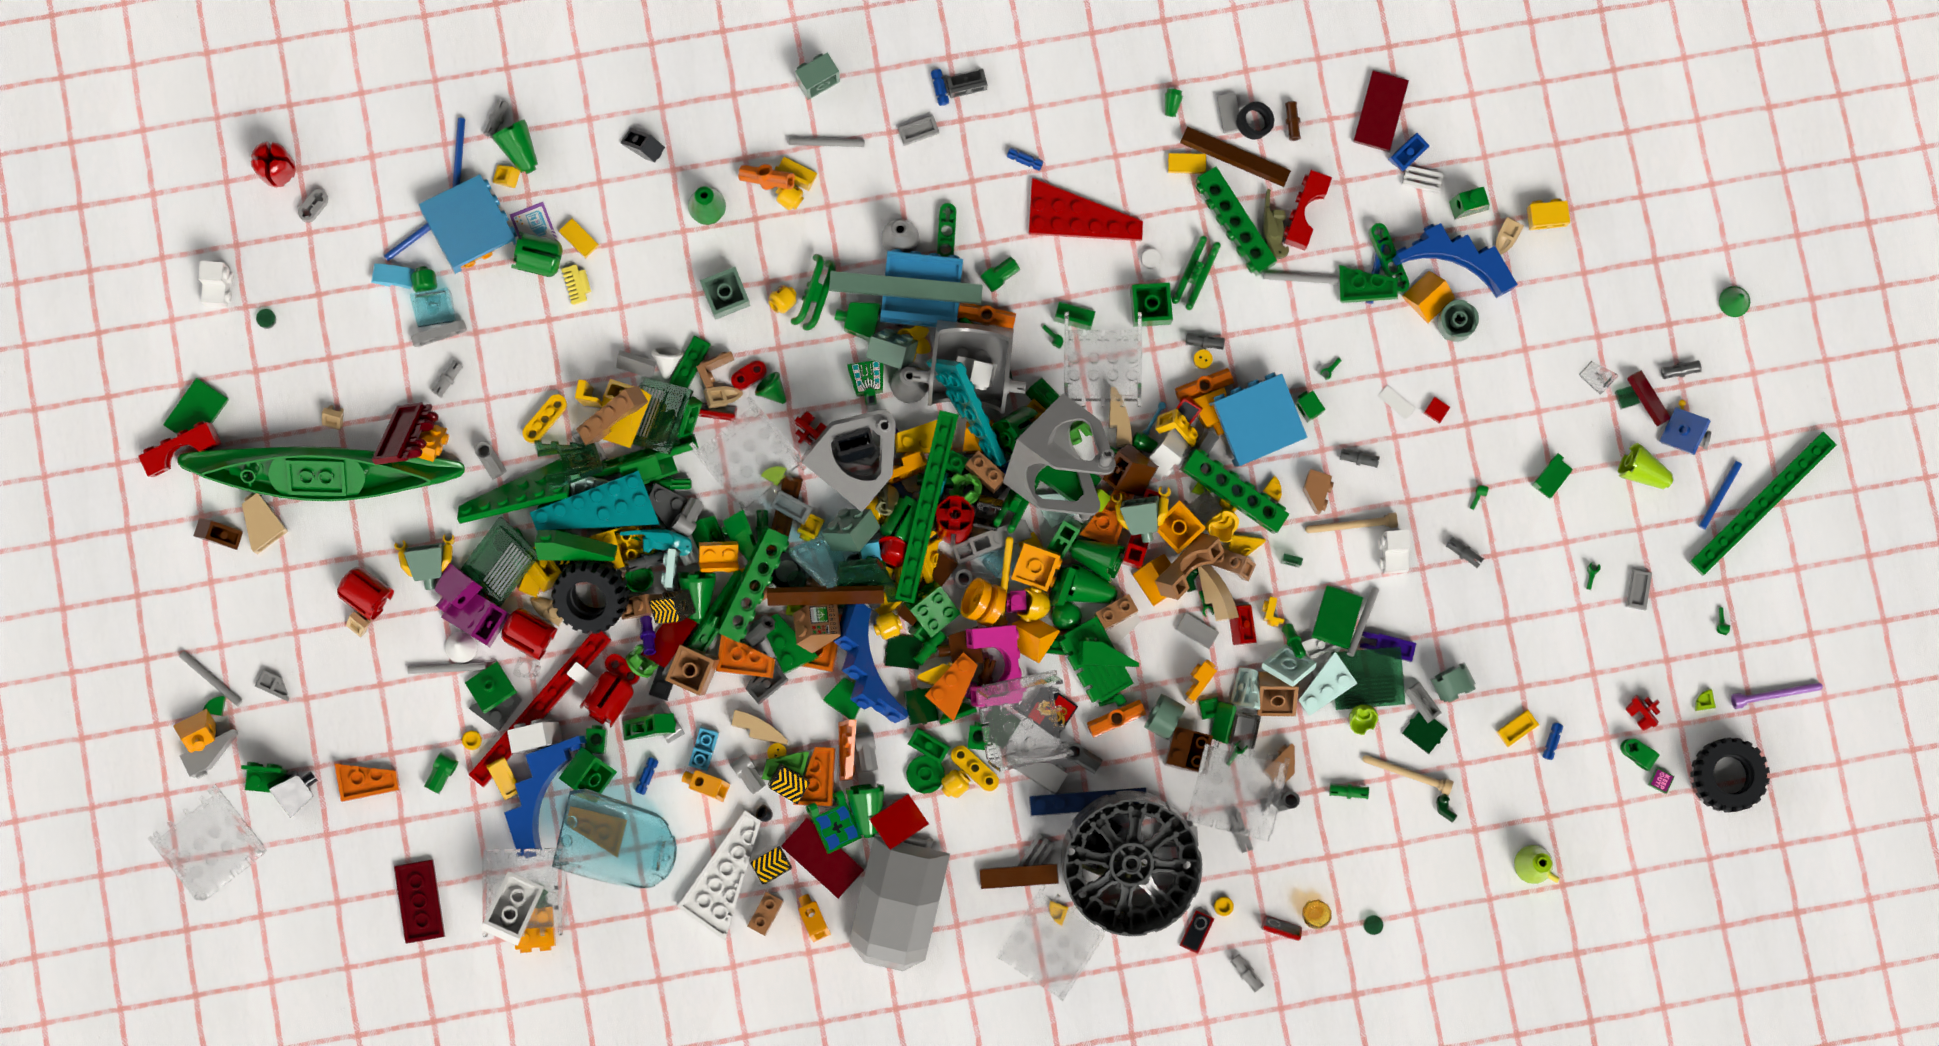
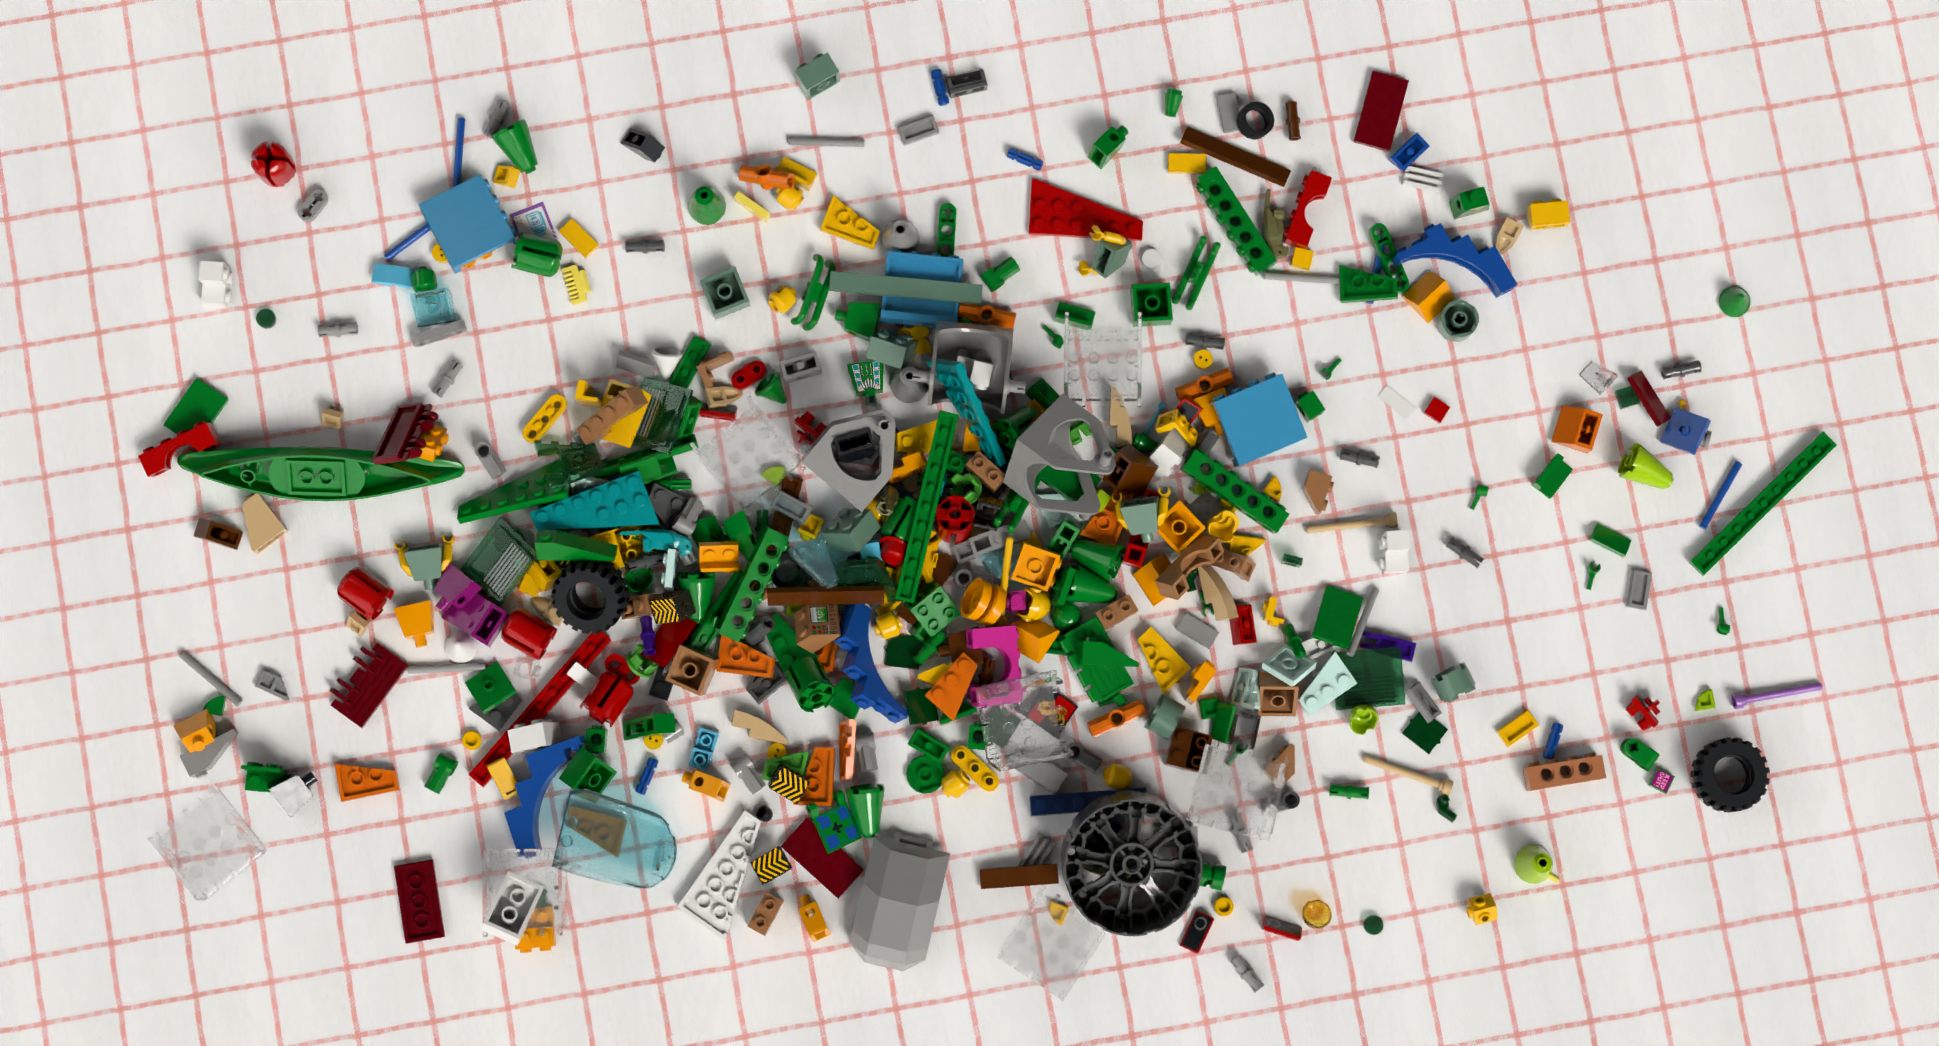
(337, 329): none -> light grey pin
(370, 686): none -> dark red hinge
(416, 621): none -> light orange torso
(438, 254): none -> yellow tile
(645, 246): none -> dark grey pin
(654, 742): none -> yellow tile
(751, 206): none -> light yellow tile
(800, 367): none -> light grey brick
(810, 684): none -> green cylinder
(847, 225): none -> yellow wing
(899, 821): red sticker -> none
(1107, 146): none -> green torso
(1110, 253): none -> sand green torso
(1117, 776): none -> yellow head
(1163, 660): none -> yellow wing
(1213, 875): none -> green wheel
(1302, 258): none -> yellow tile
(1482, 909): none -> yellow brick
(1577, 428): none -> orange slope
(1594, 771): none -> nougat brick
(1610, 540): none -> green slope

